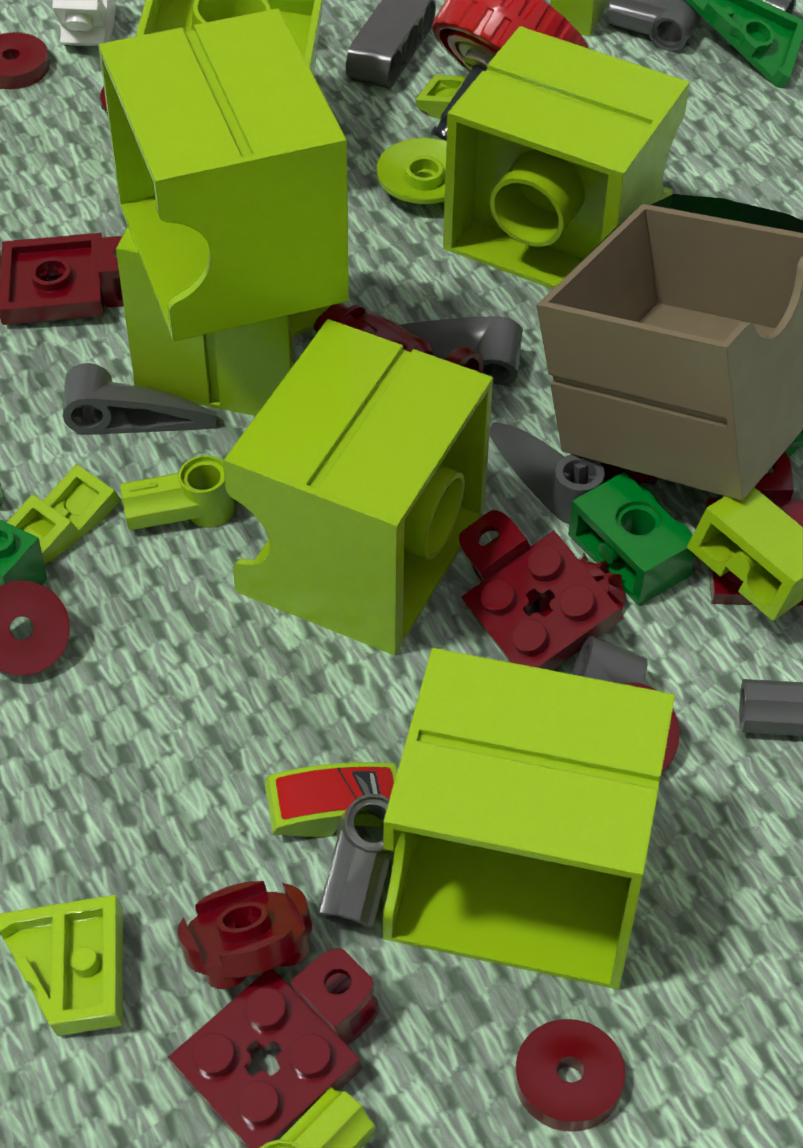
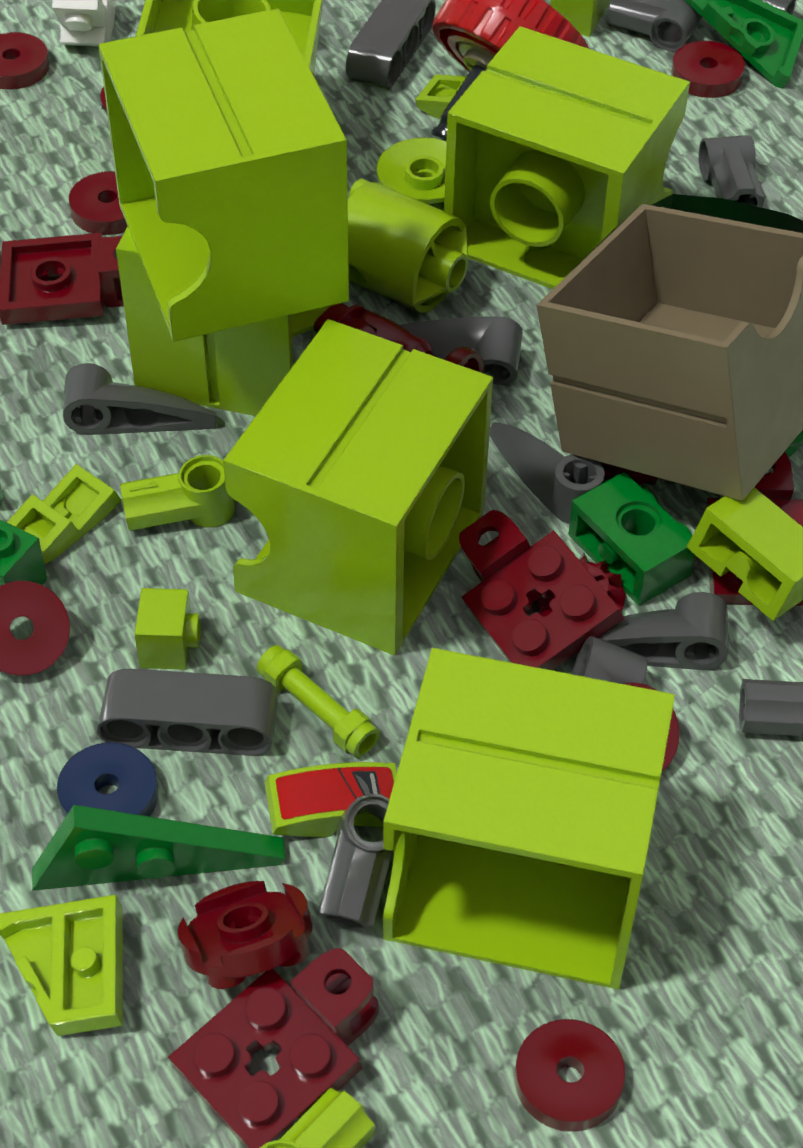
(96, 204): none -> dark red piece
(109, 765): none -> dark blue piece
(120, 847): none -> green wing
(166, 628): none -> lime plate
(189, 712): none -> dark grey beam
(351, 730): none -> lime bar
(404, 246): none -> lime cylinder
(681, 637): none -> dark grey piece
(710, 67): none -> dark red piece
(731, 168): none -> dark grey piece

